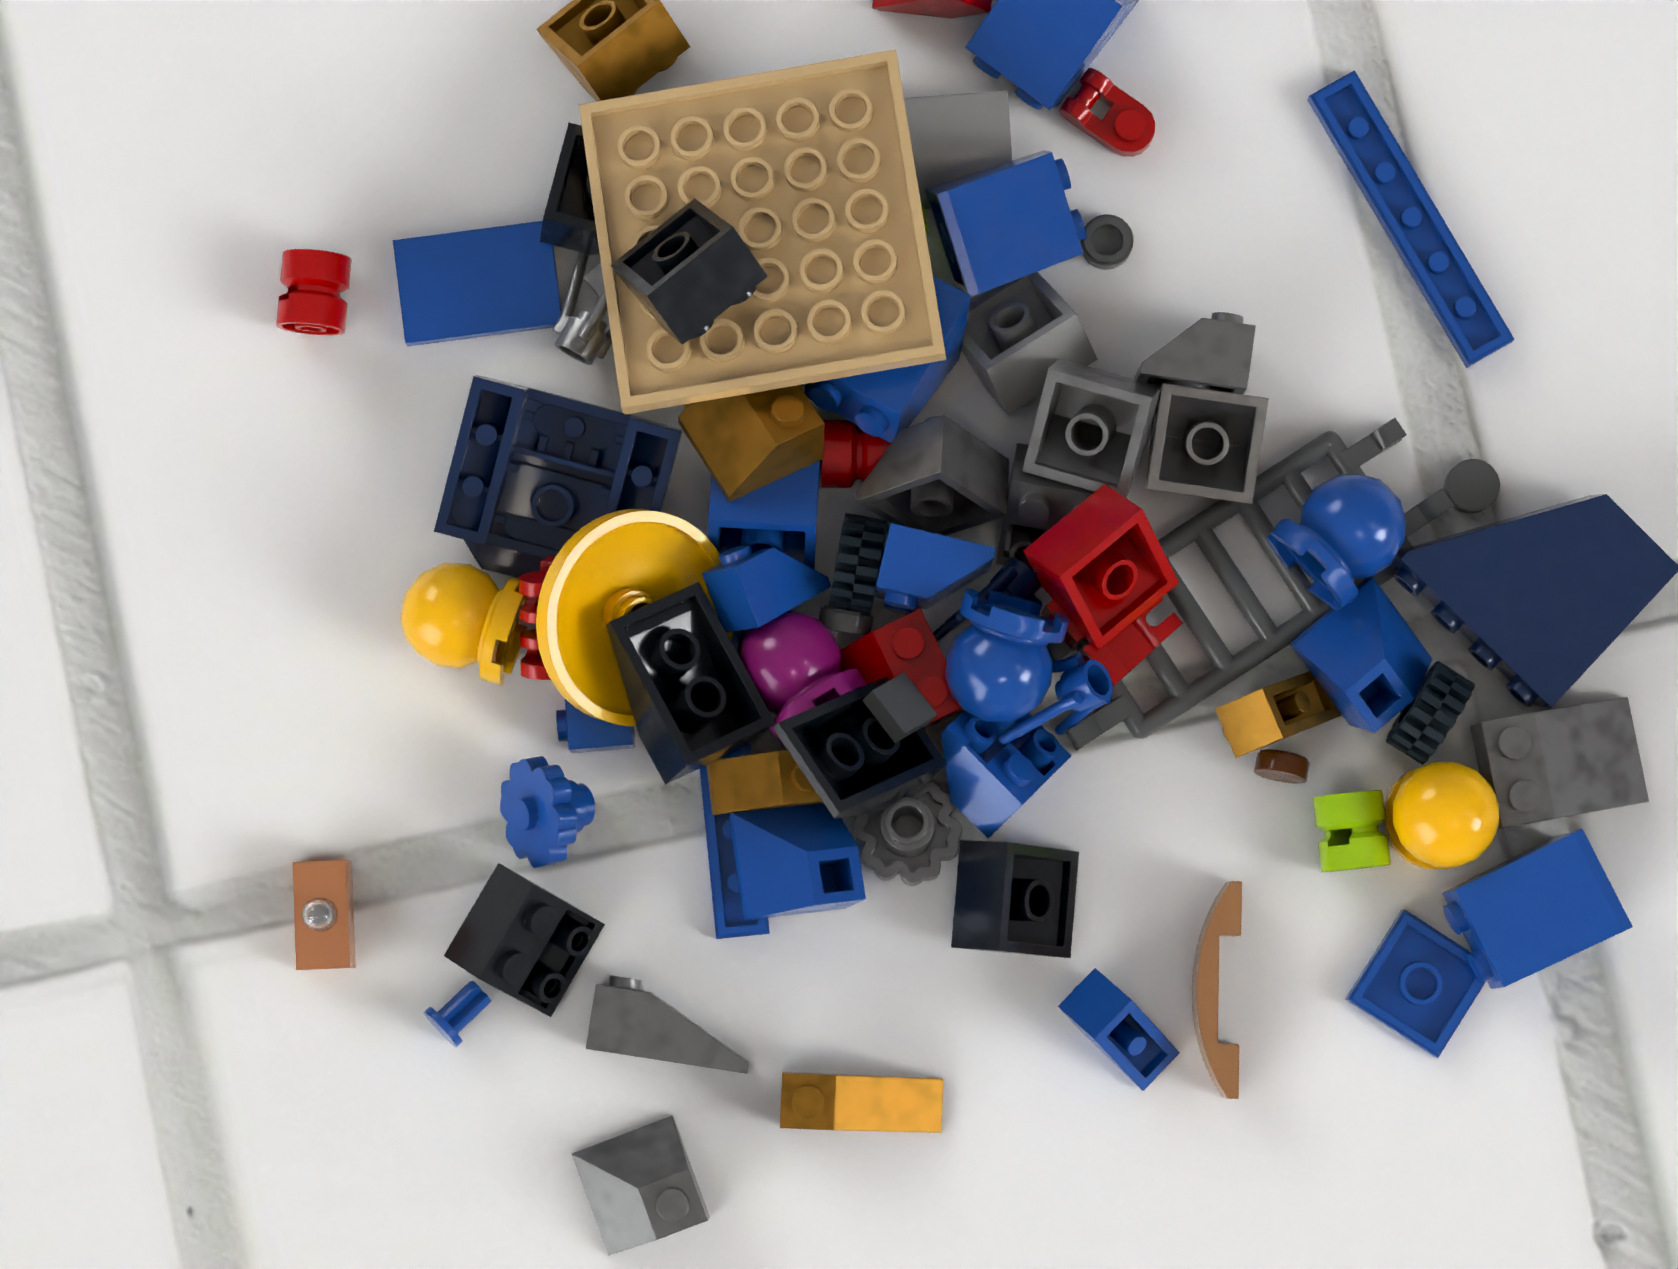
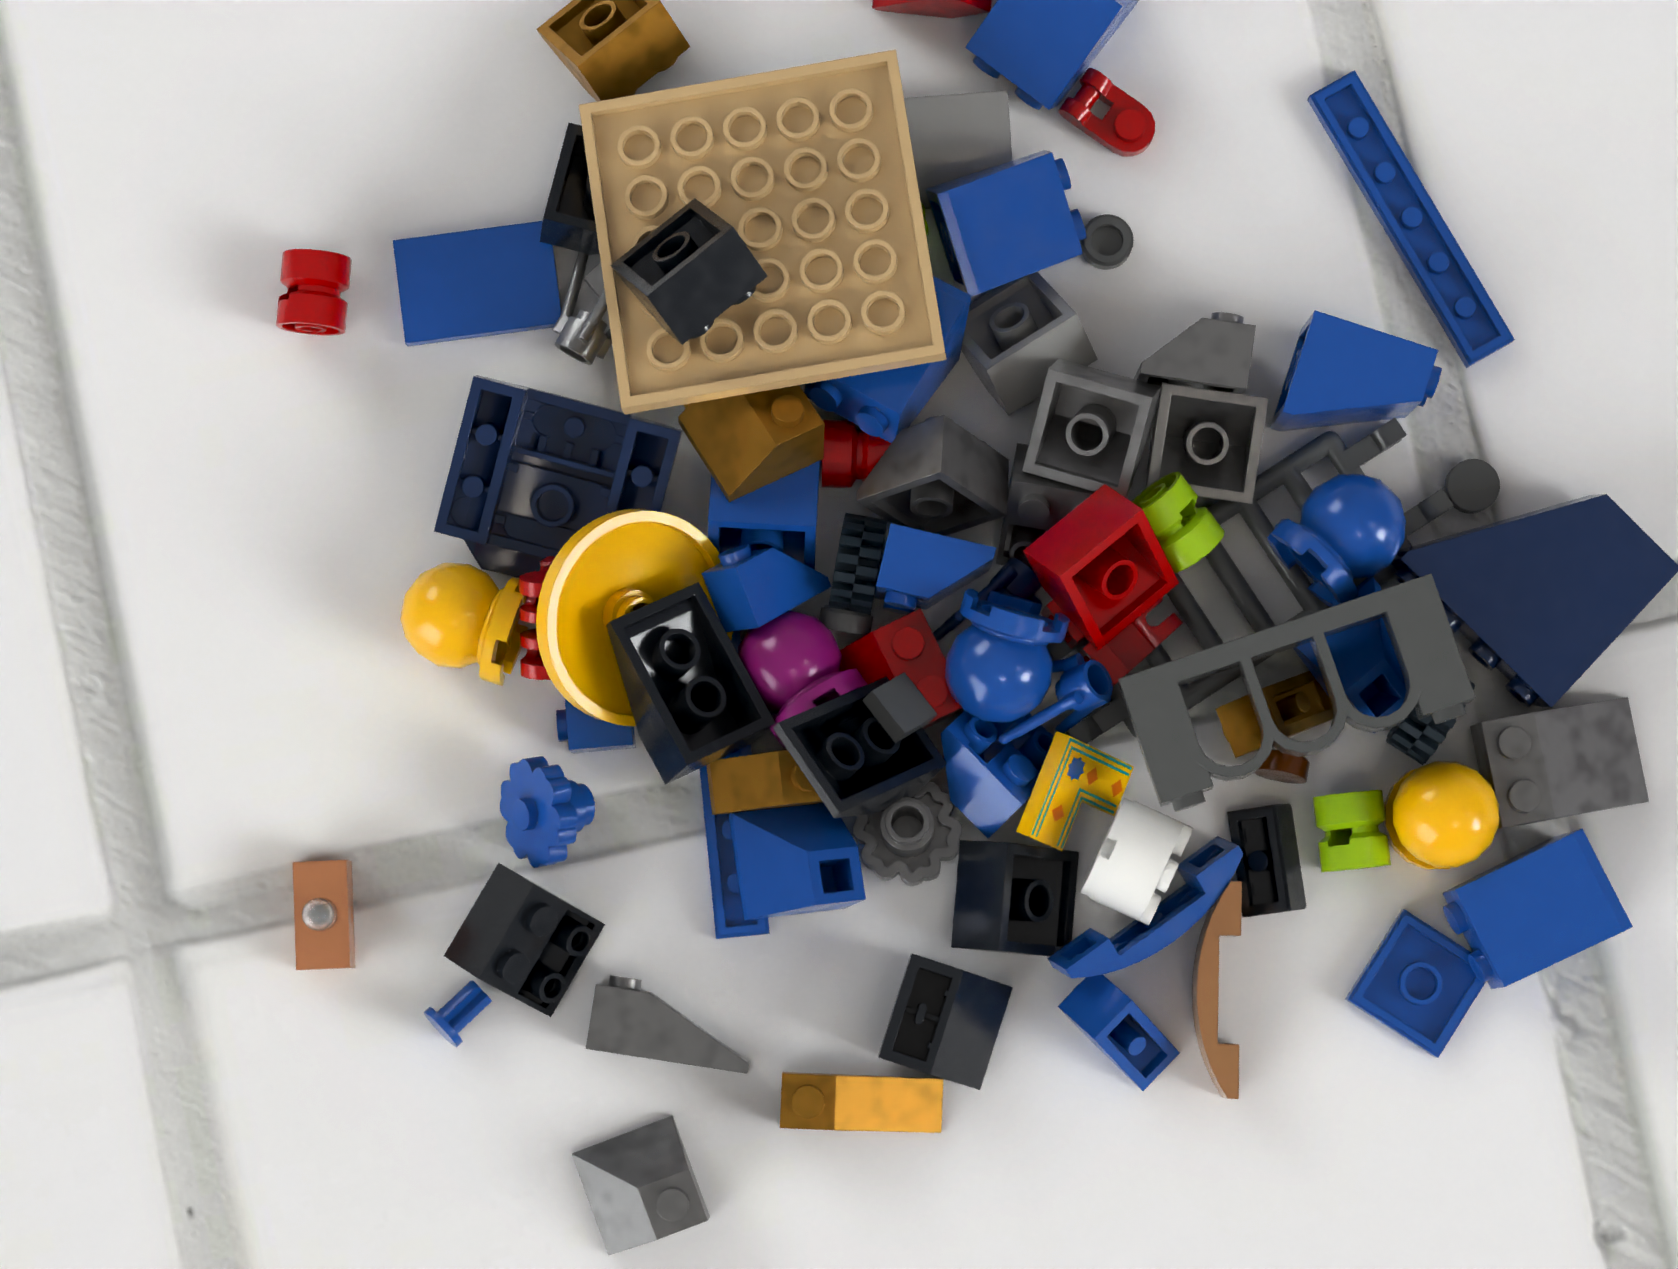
(945, 1021): none -> black slope
(1068, 777): none -> yellow tile
(1136, 860): none -> white brick
(1180, 527): none -> lime wheel
(1205, 877): none -> blue slope
(1269, 860): none -> black slope
(1352, 376): none -> blue slope
(1422, 644): none -> dark grey fence

